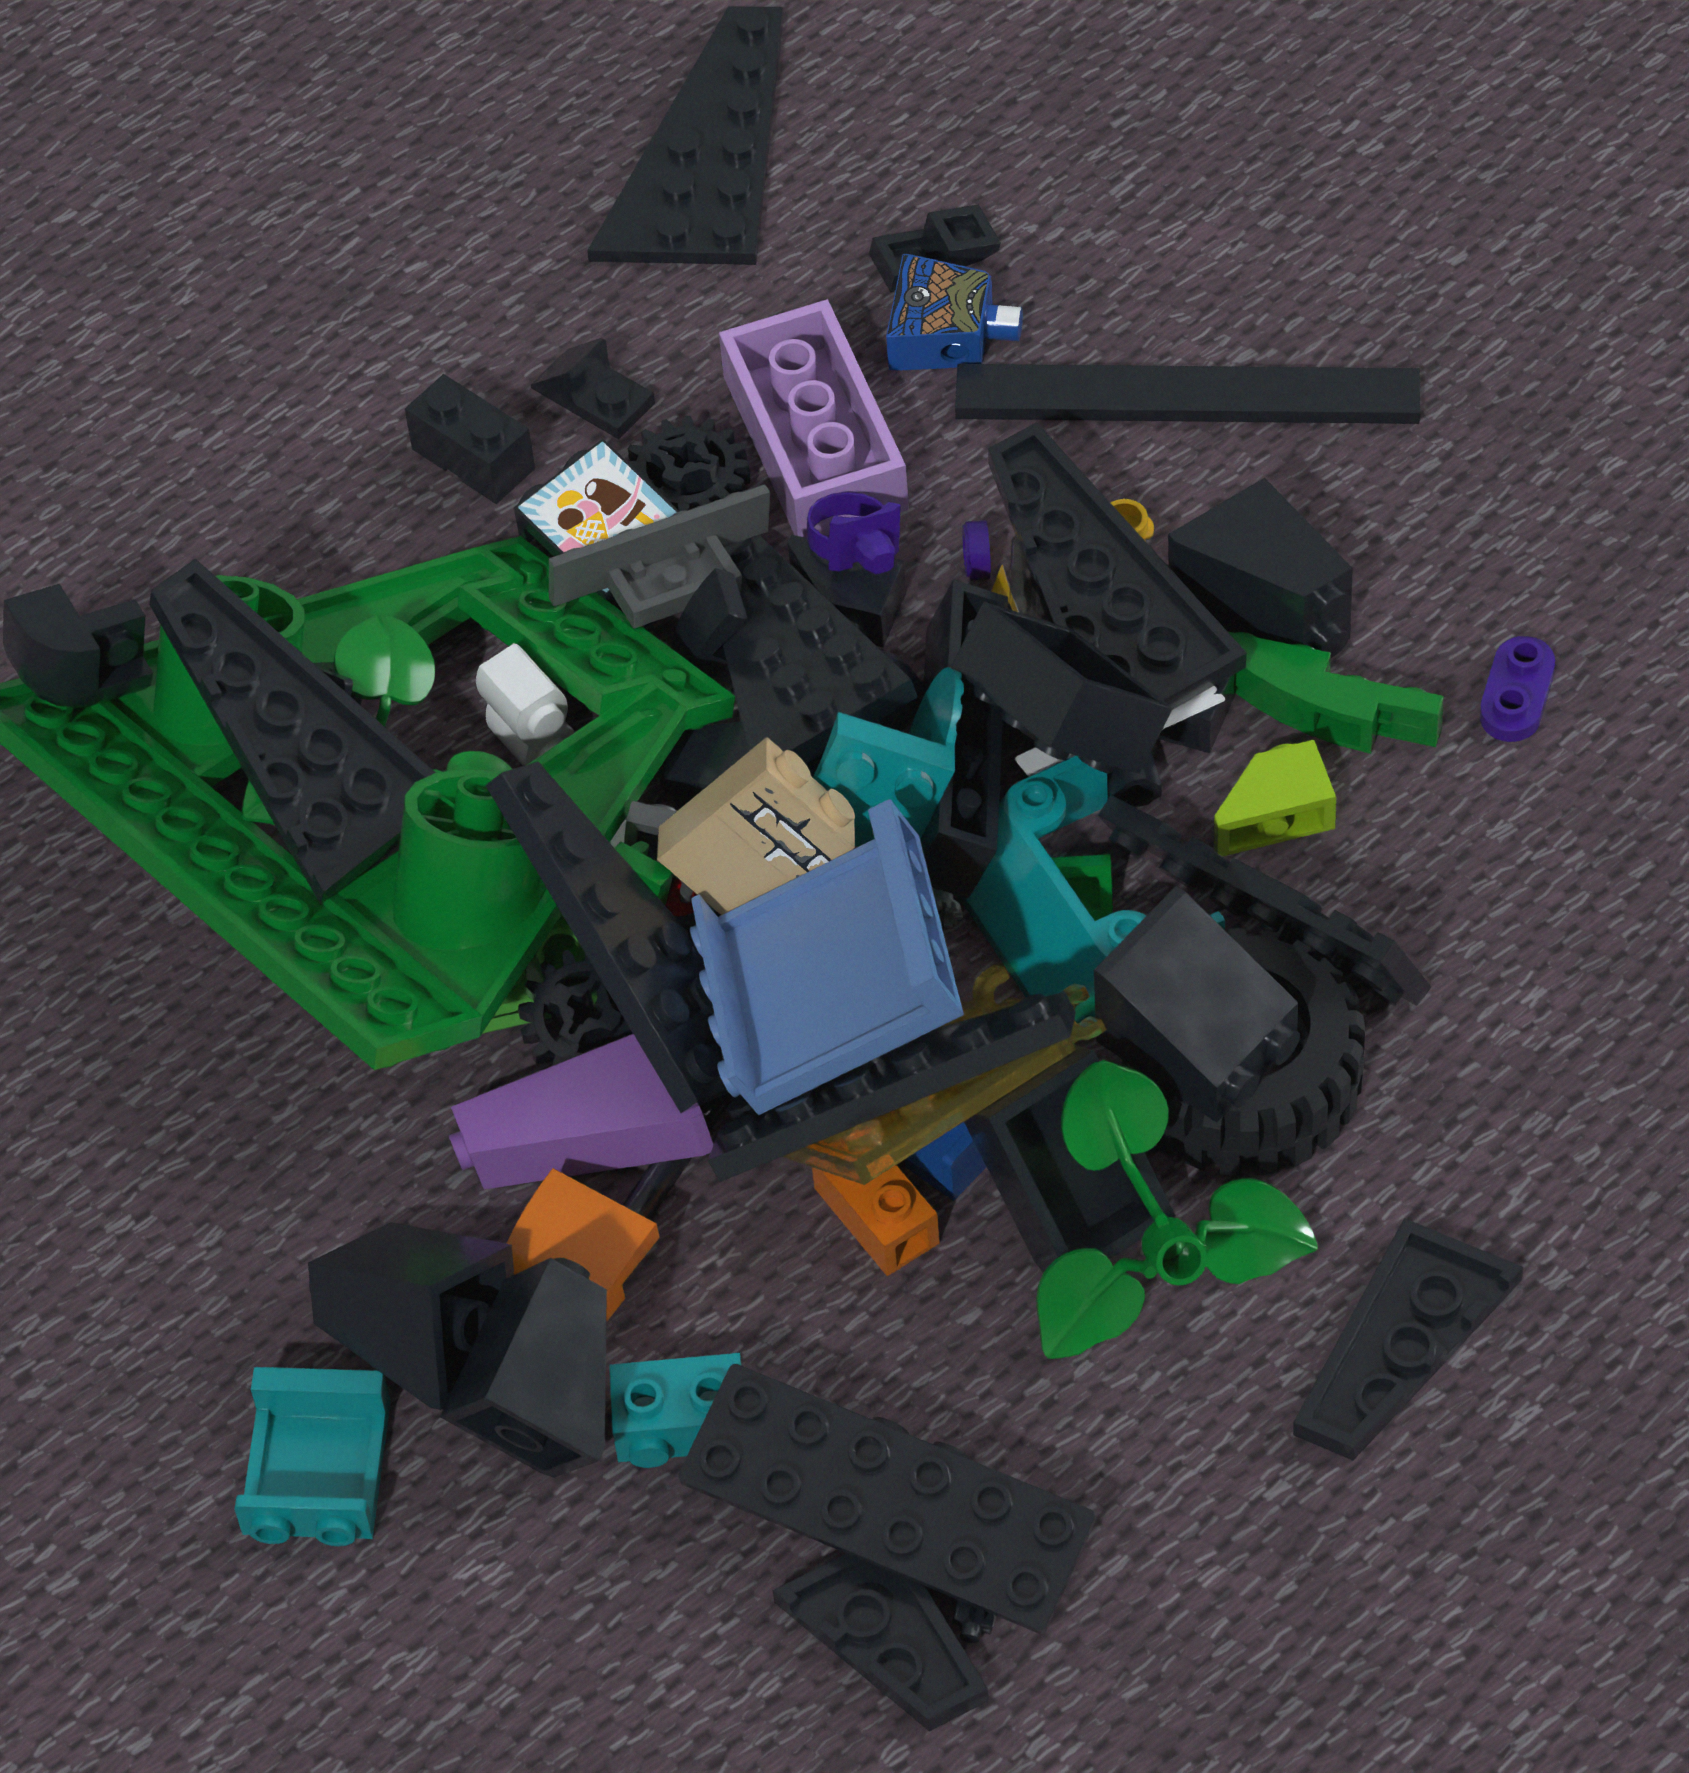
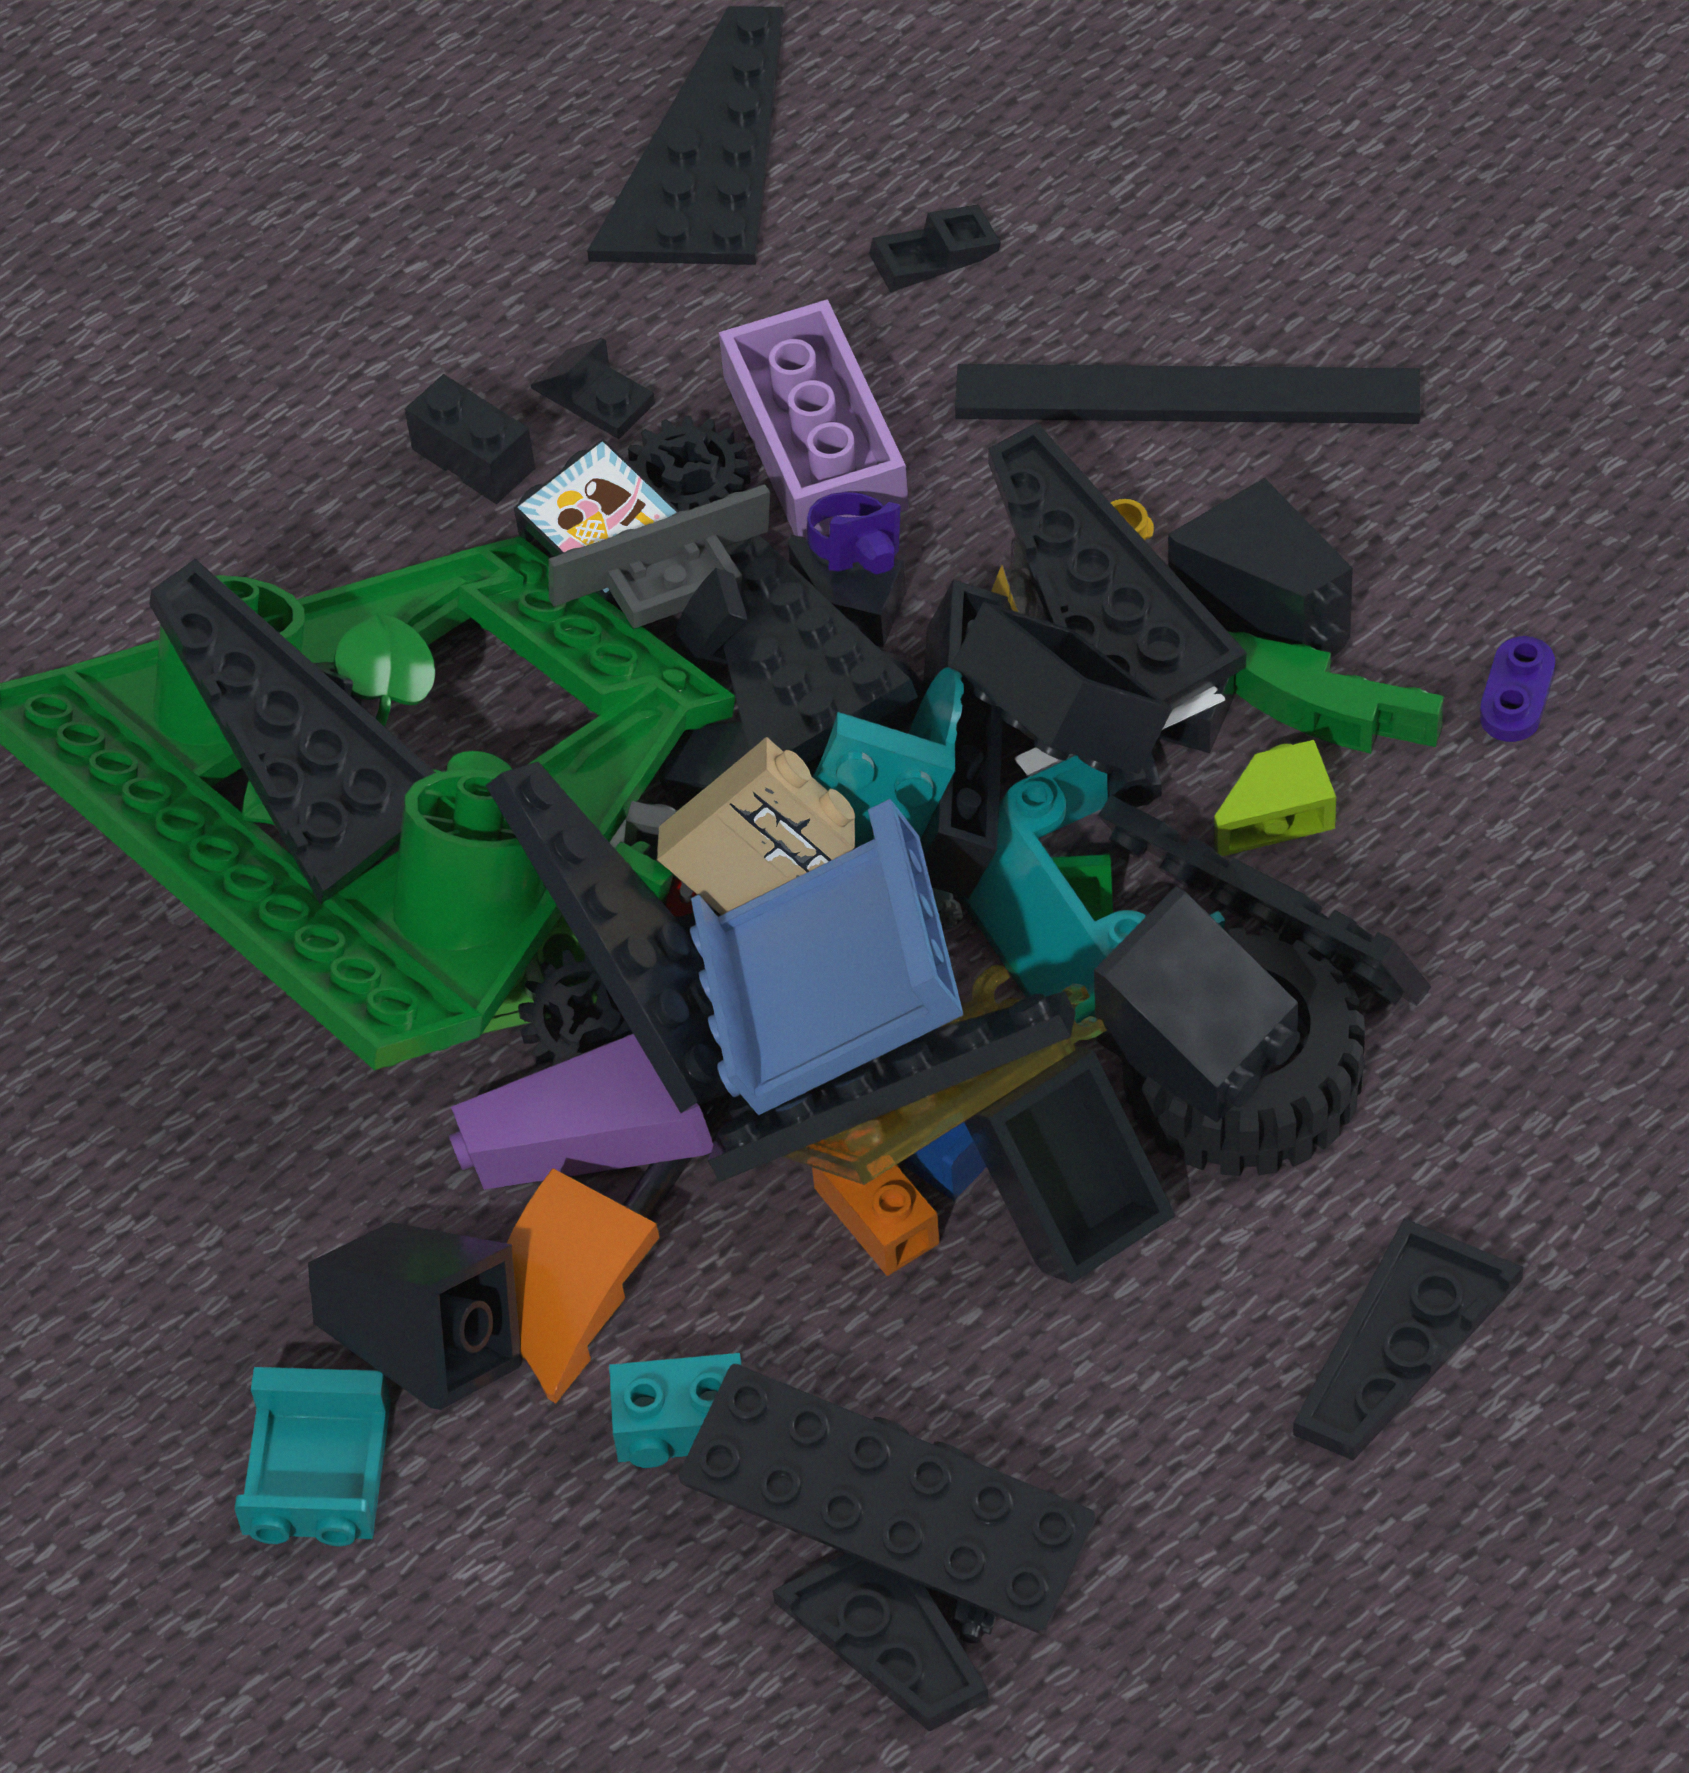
(74, 656): black brick -> none
(522, 704): white brick -> none
(539, 1370): black slope -> none
(945, 316): torso -> none
(976, 550): dark purple tile -> none
(1248, 1235): green plant -> none

